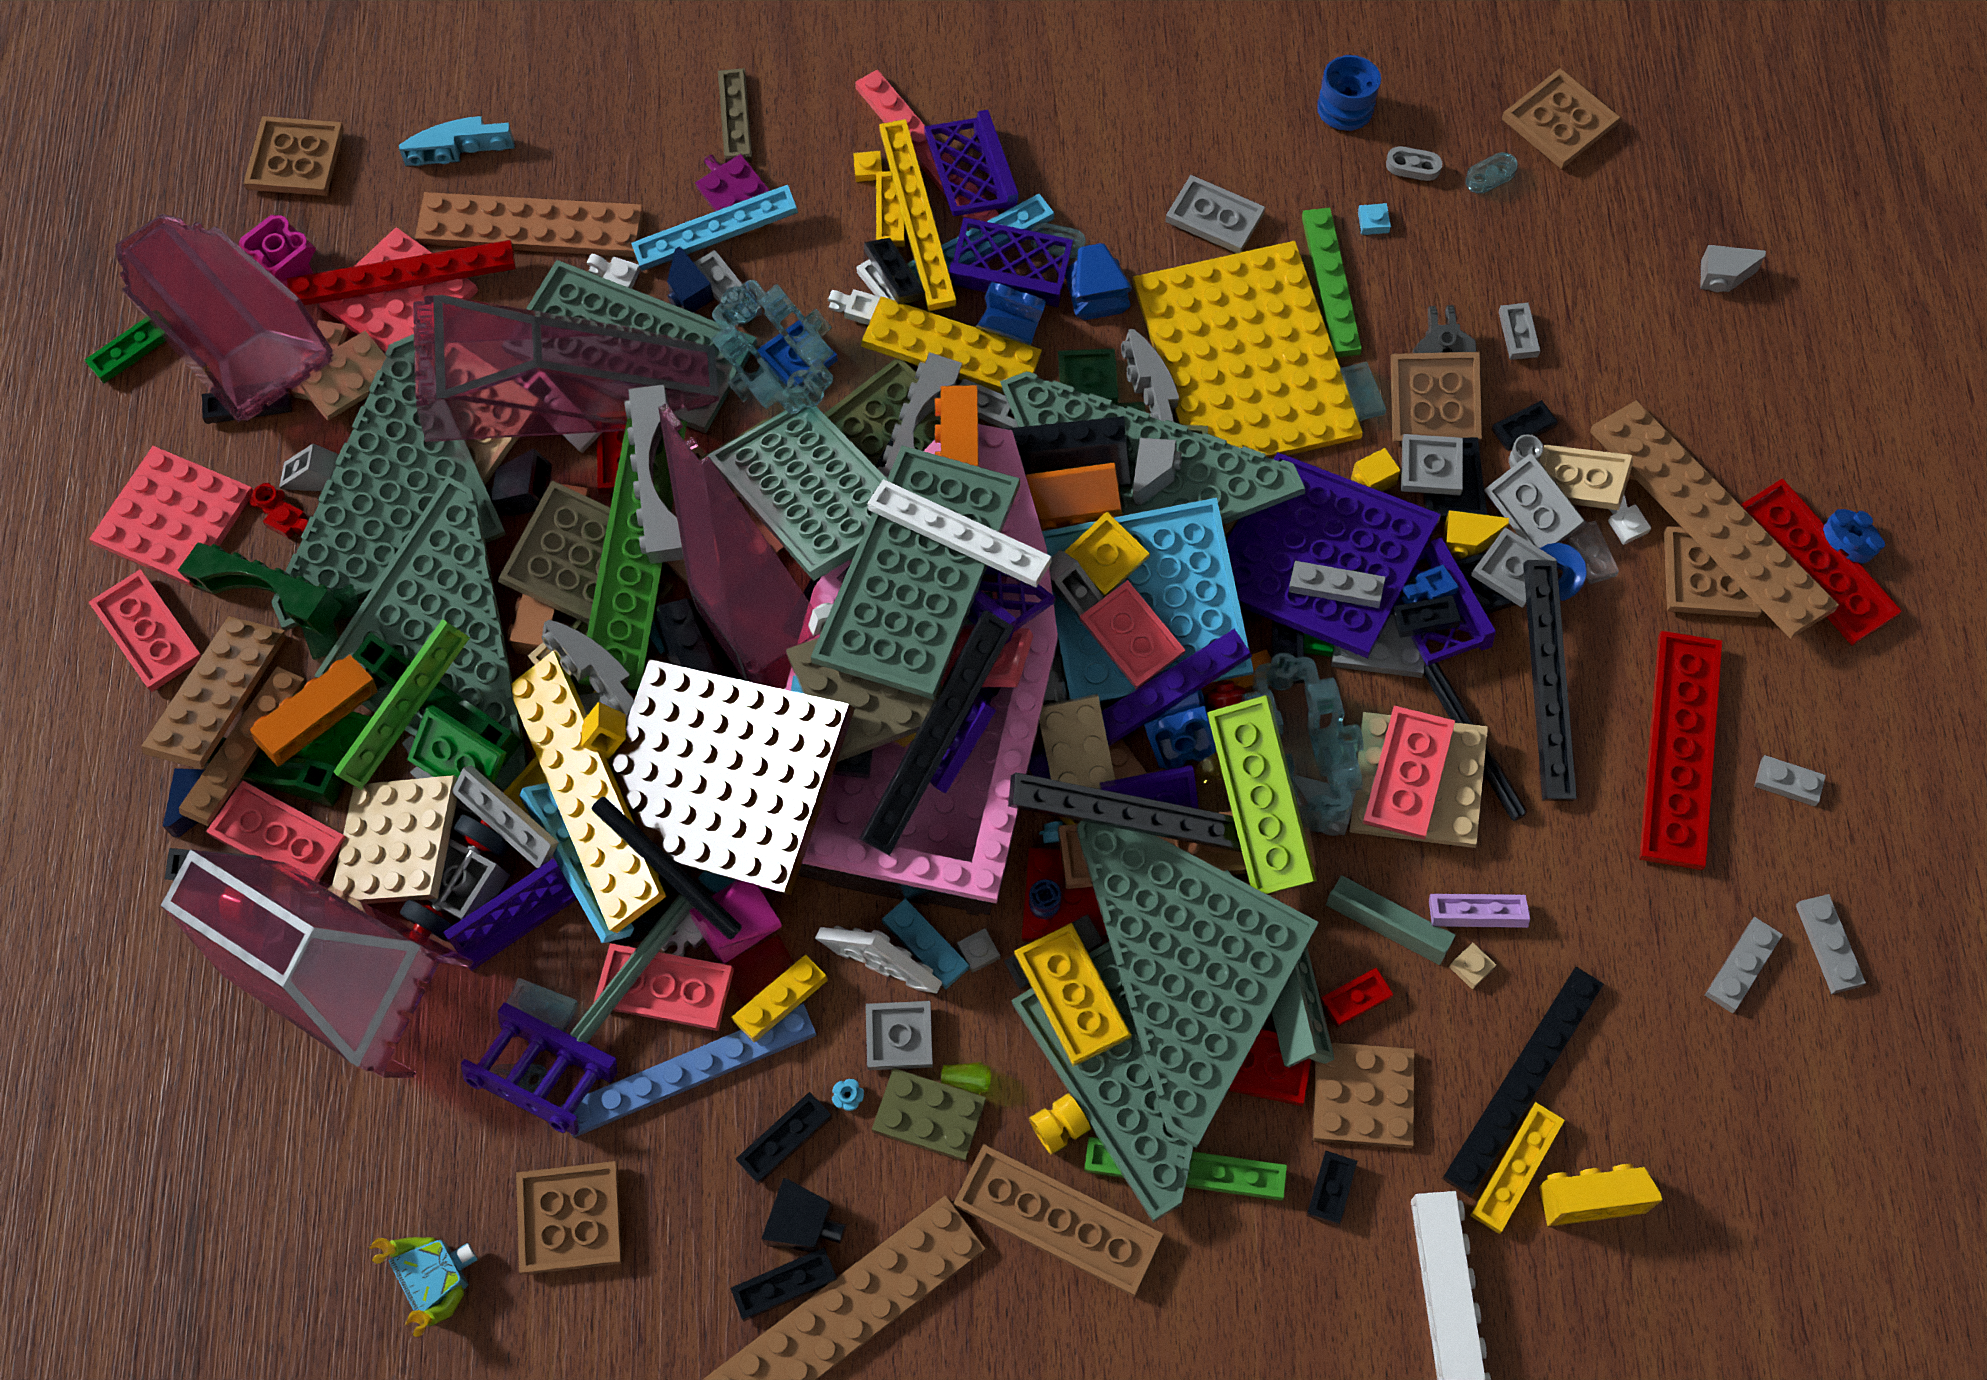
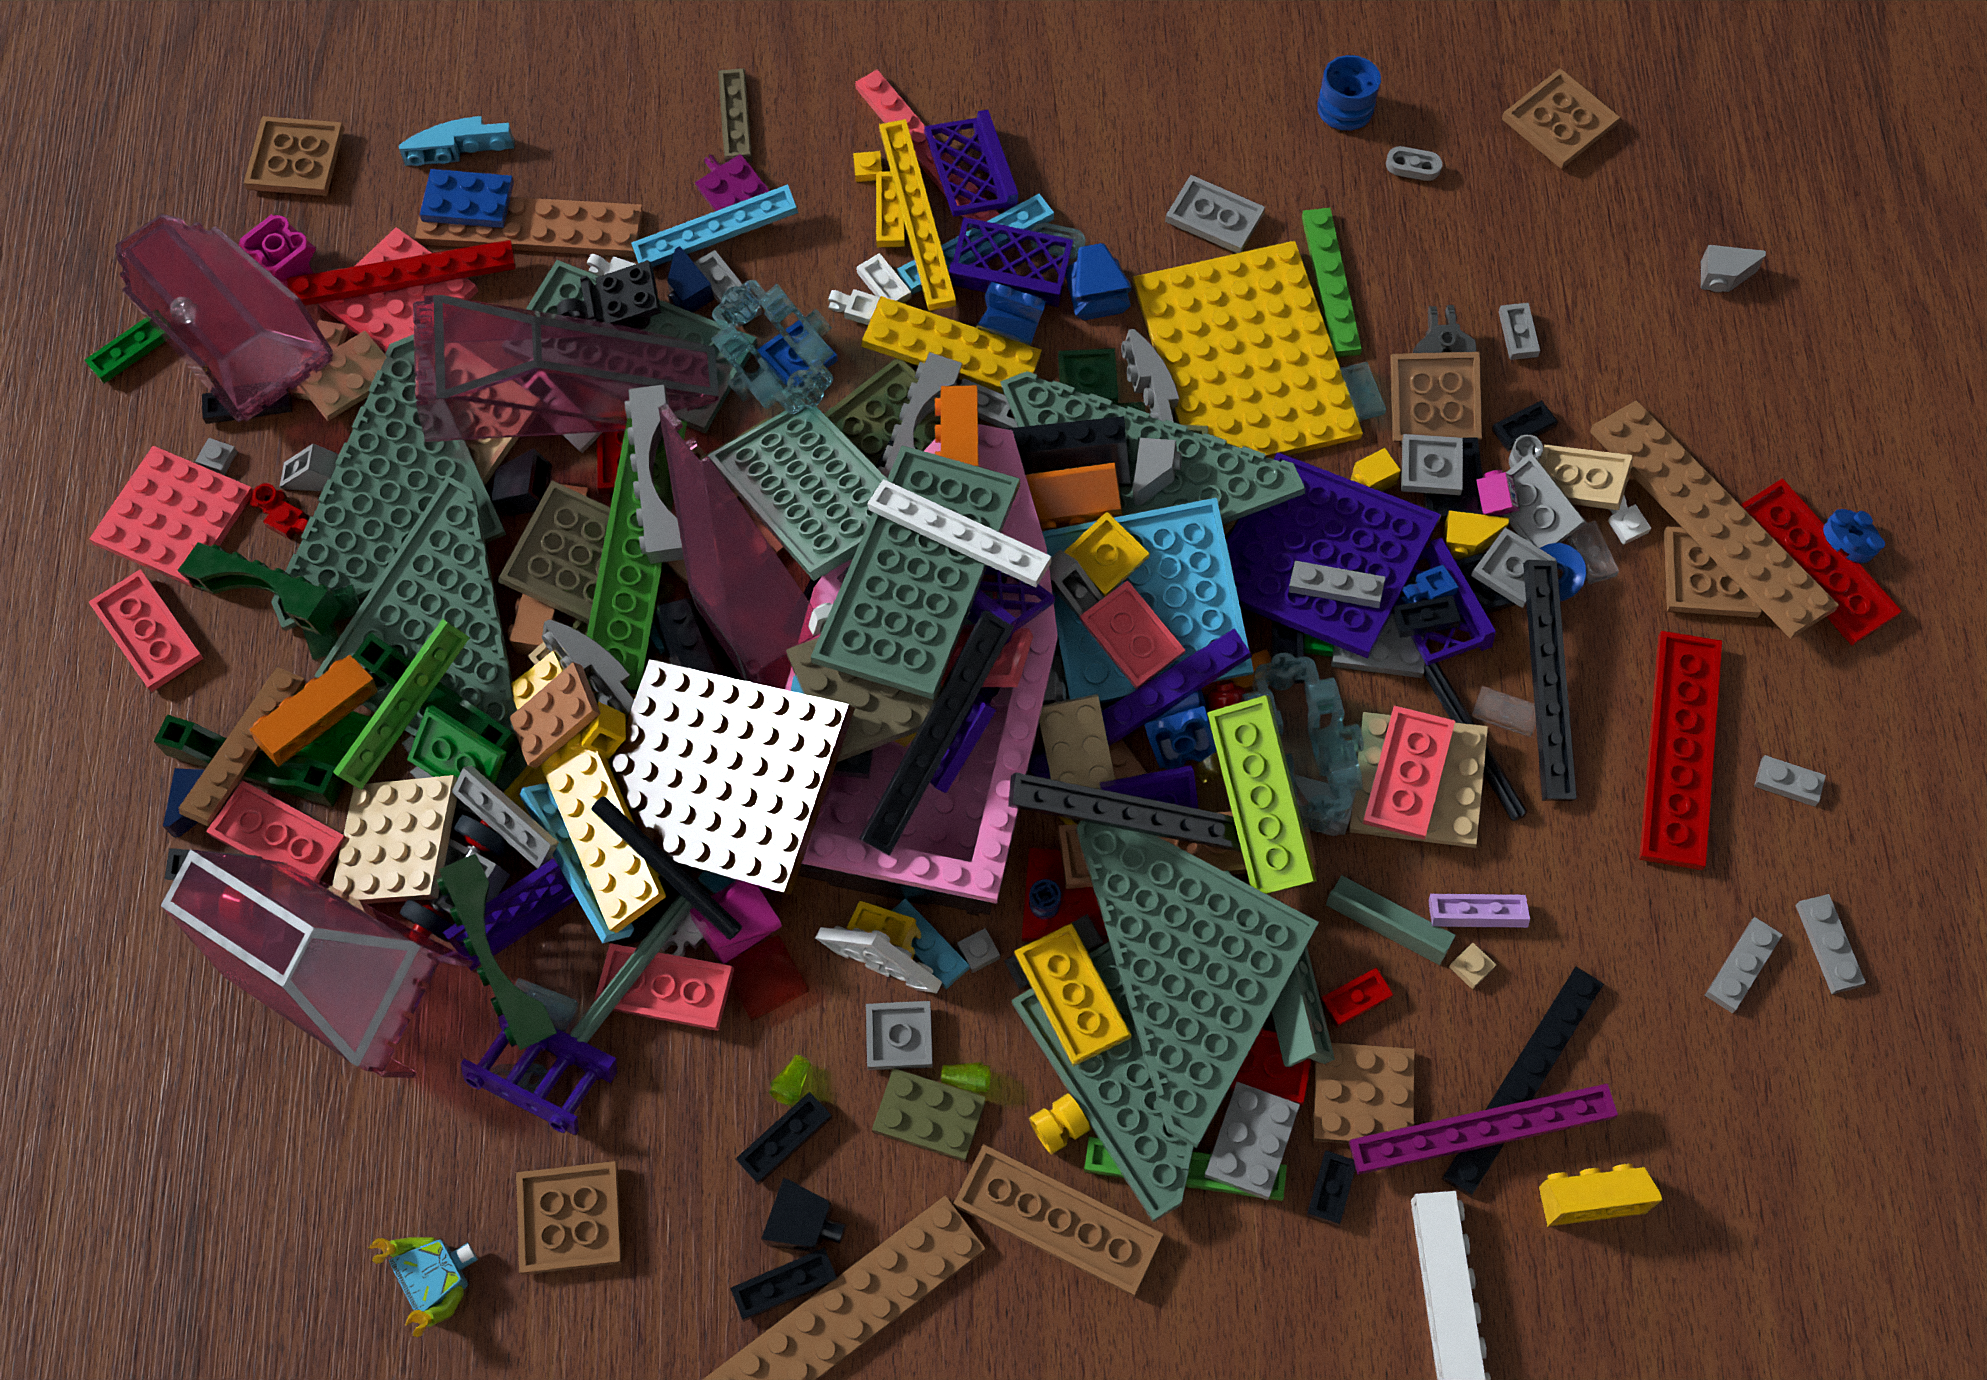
(183, 305): none -> clear plate
(213, 692): medium nougat plate -> none
(216, 456): none -> light grey plate
(466, 198): none -> blue plate
(469, 890): none -> dark green arch
(554, 715): none -> nougat plate
(618, 298): none -> black plate
(689, 1071): medium blue plate -> none
(779, 998): yellow plate -> none
(789, 1082): none -> clear neon green cone
(847, 1103): medium azure plate -> none
(894, 271): black tile -> none
(898, 927): none -> yellow hinge
(1050, 834): medium azure plate -> none
(1252, 1141): none -> light grey plate
(1374, 219): medium azure plate -> none
(1482, 1129): none -> magenta plate
(1488, 172): clear light blue plate -> none
(1497, 493): none -> dark pink brick
(1505, 711): none -> clear plate
(1517, 1168): yellow plate -> none

